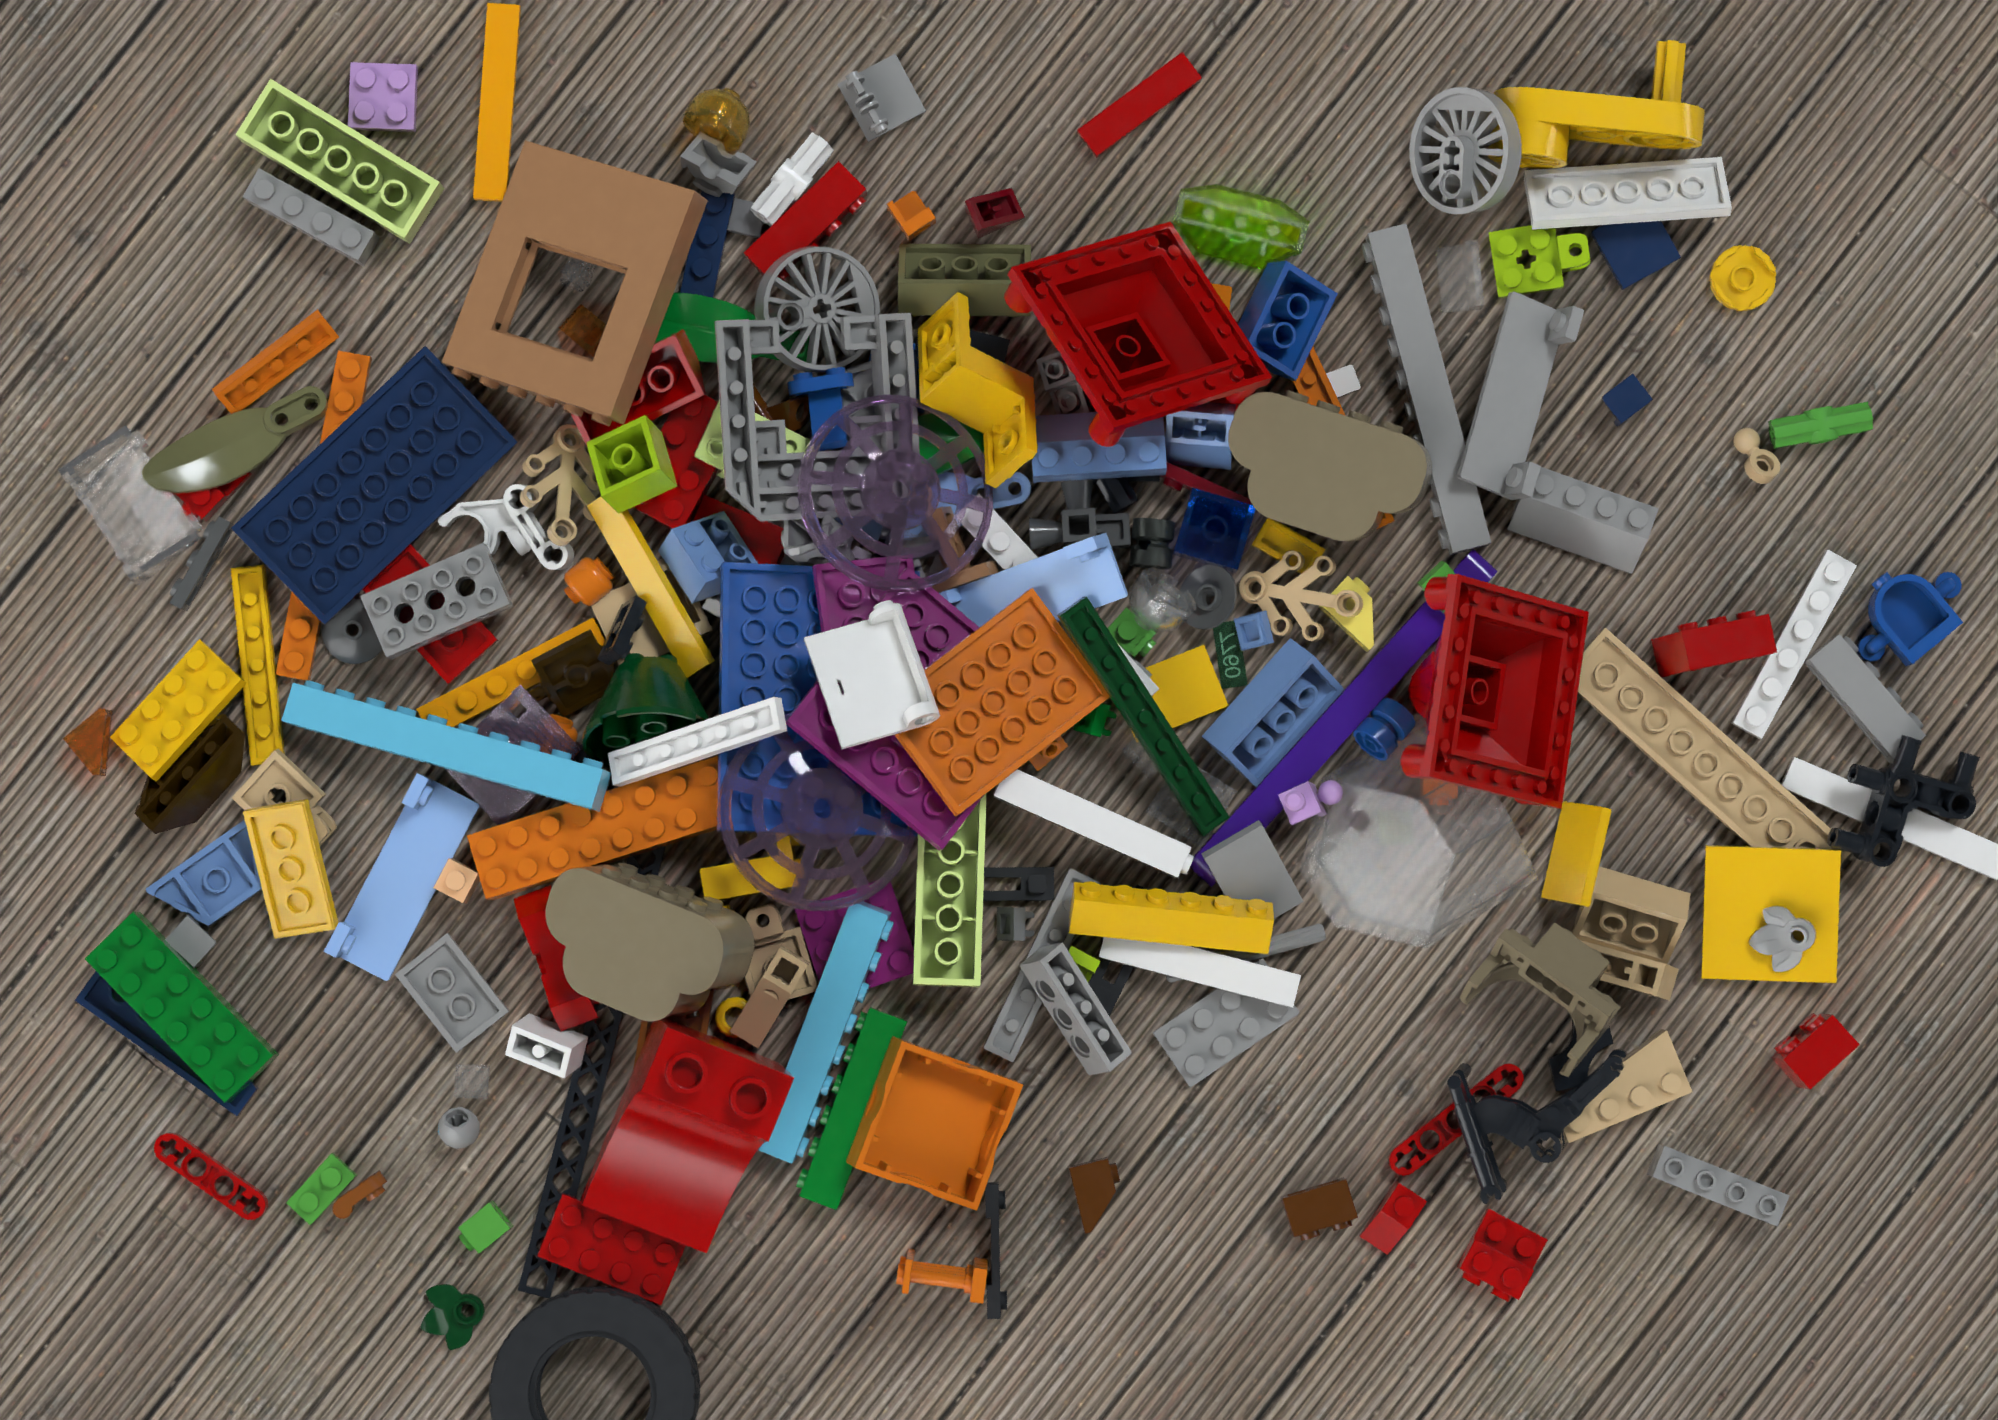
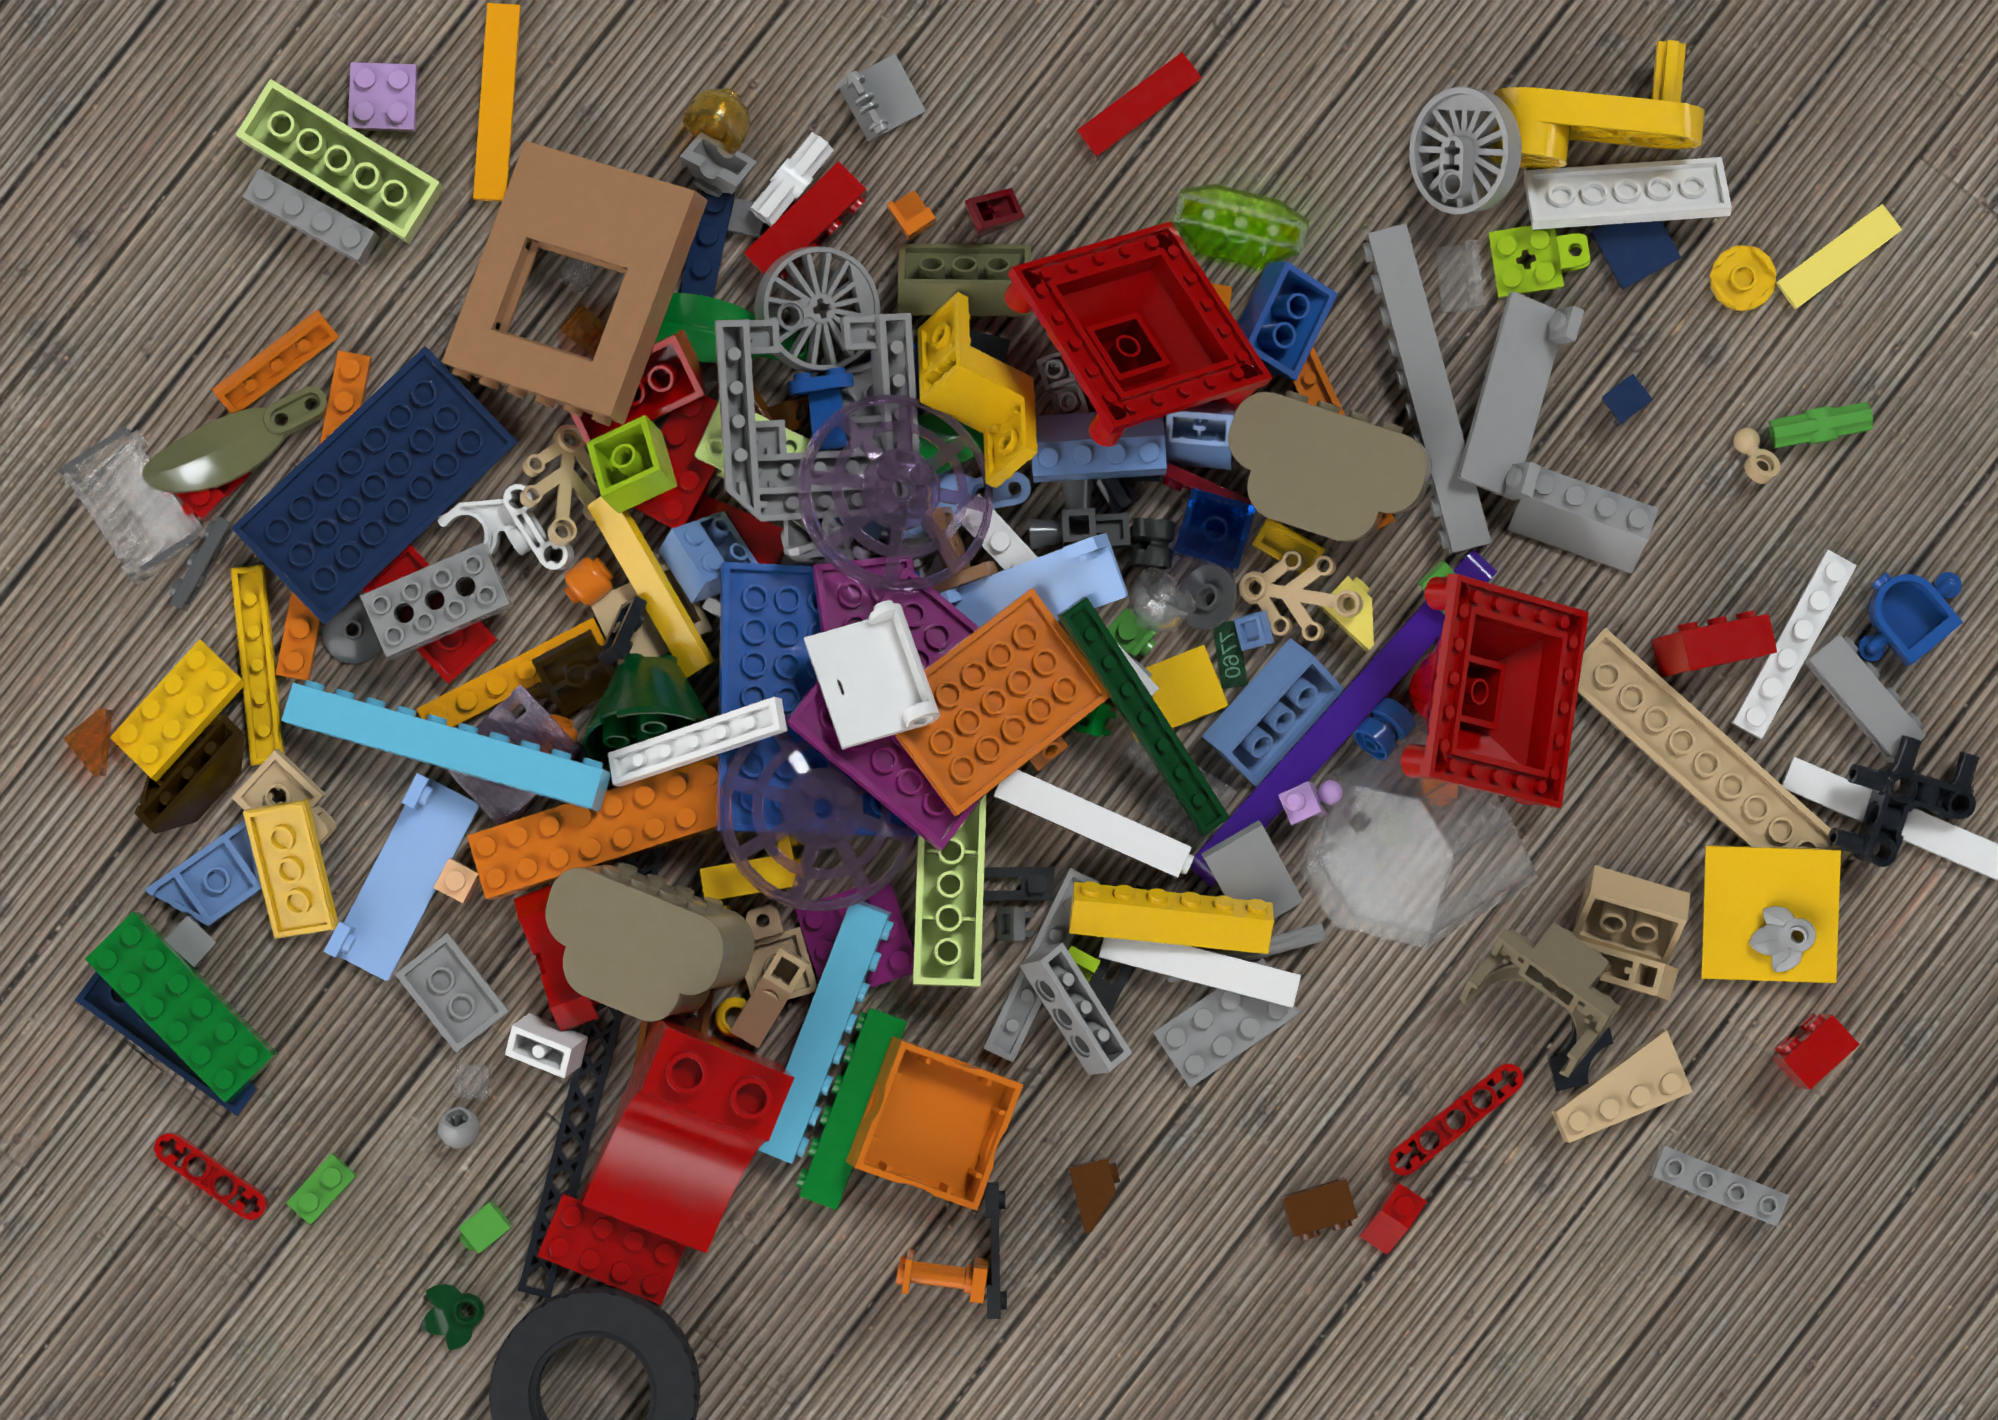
(369, 1188): dark orange plate -> none
(1344, 380): white sticker -> none
(1501, 1255): red plate -> none
(1520, 1121): black piece -> none
(1576, 853): yellow tile -> none
(1838, 256): none -> light yellow tile

